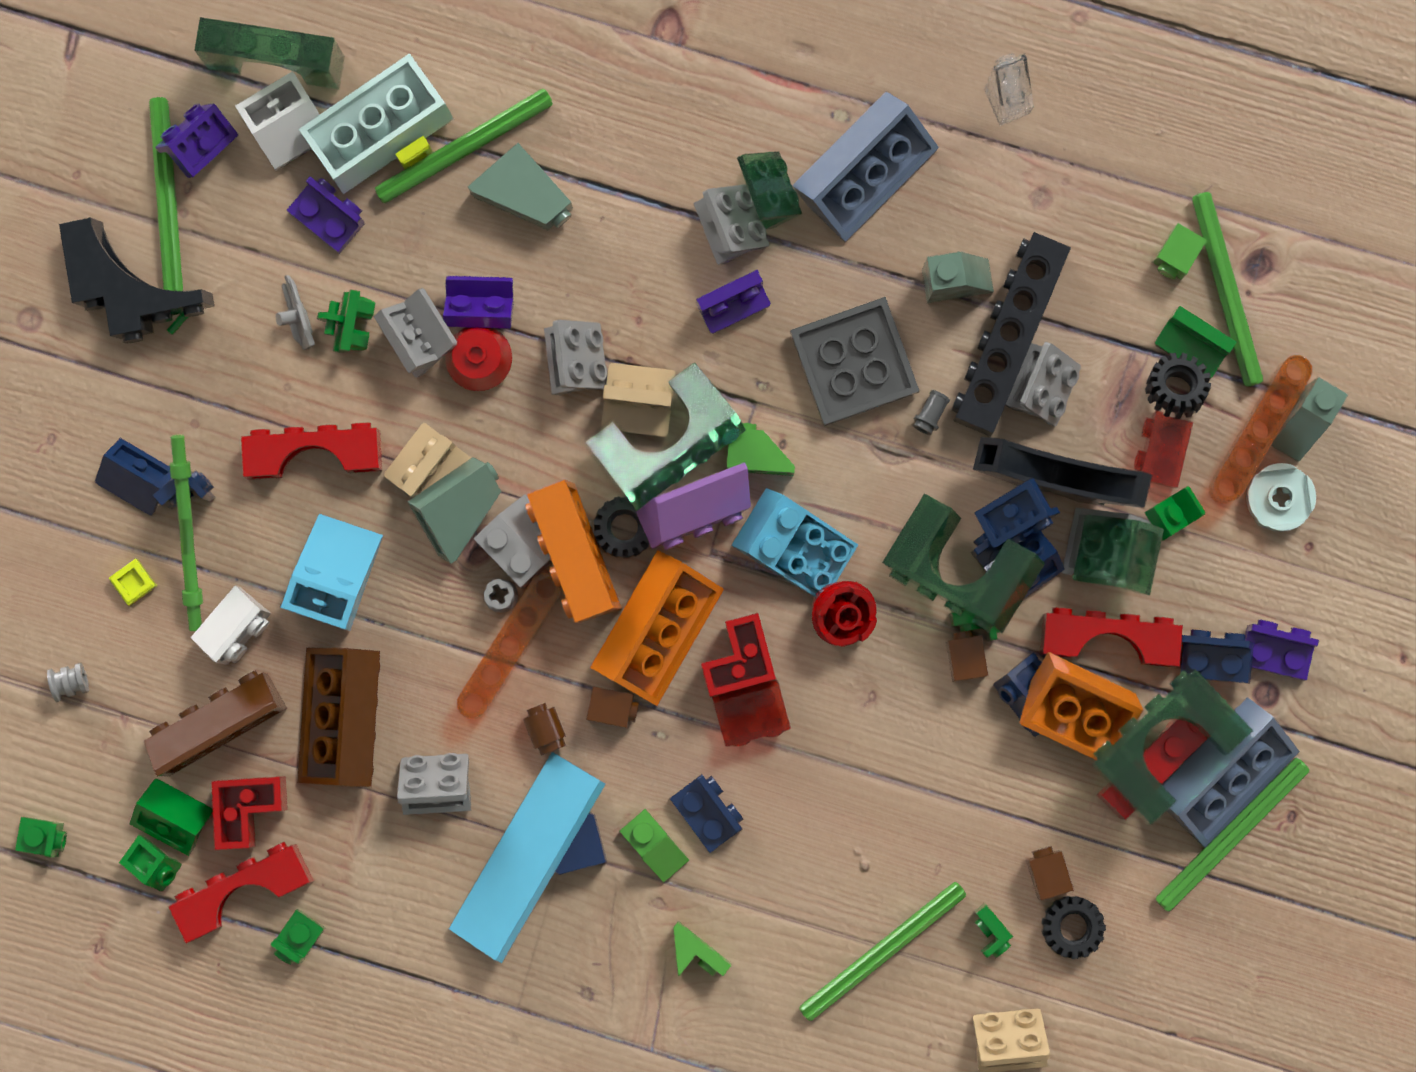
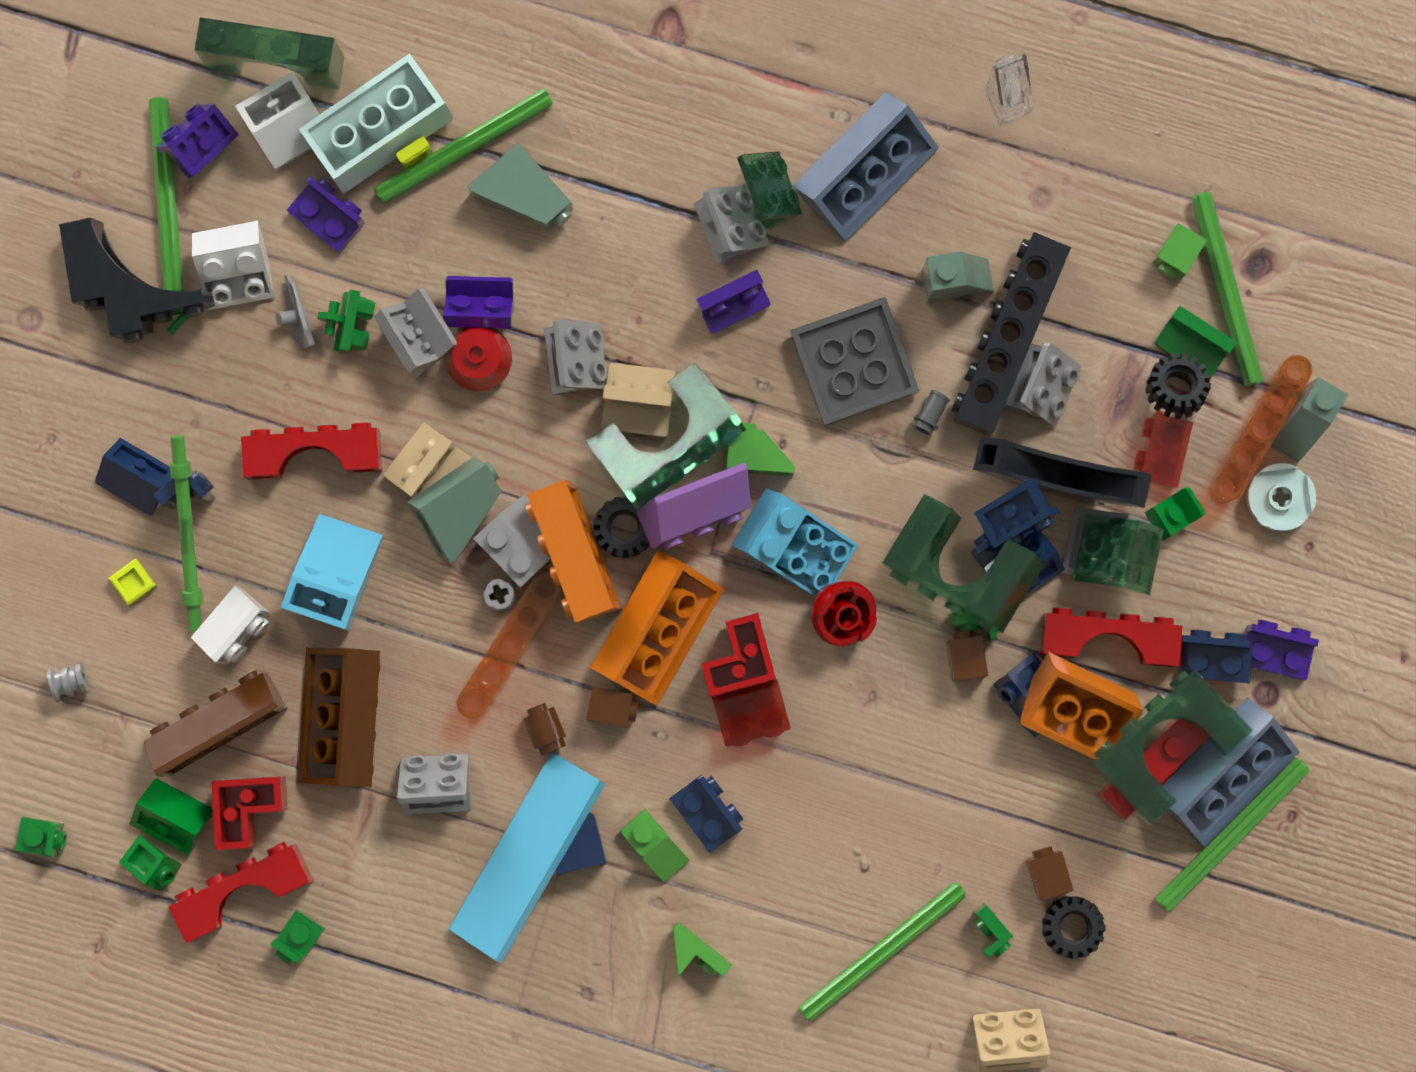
(233, 264): none -> white slope

